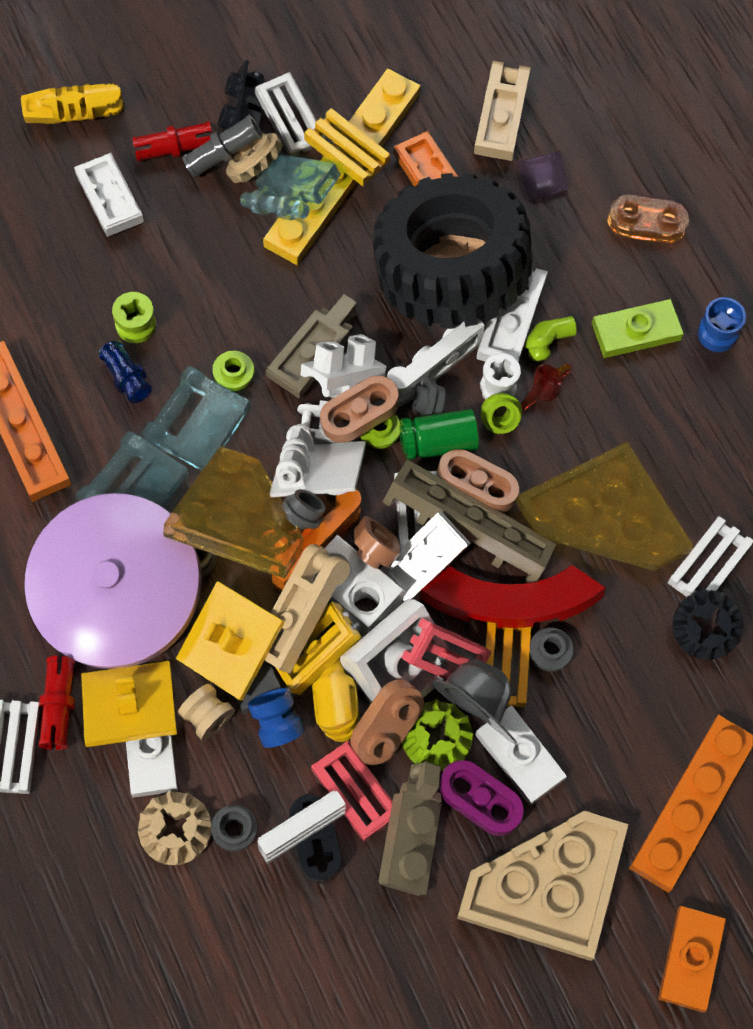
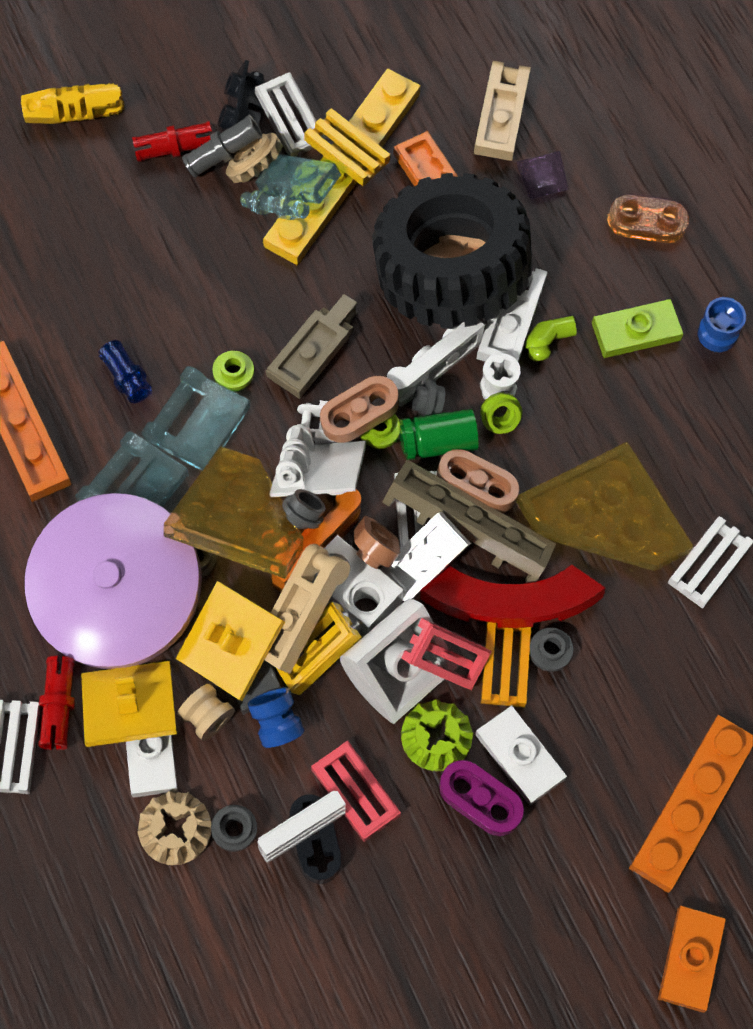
(109, 194): white plate -> none
(137, 327): lime wheel -> none
(336, 703): yellow arm -> none
(342, 371): white hips -> none
(383, 725): nougat plate -> none
(412, 831): dark tan hinge -> none
(479, 691): dark grey piece -> none
(546, 384): clear red piece -> none
(550, 886): tan plate -> none
(688, 632): black gear -> none

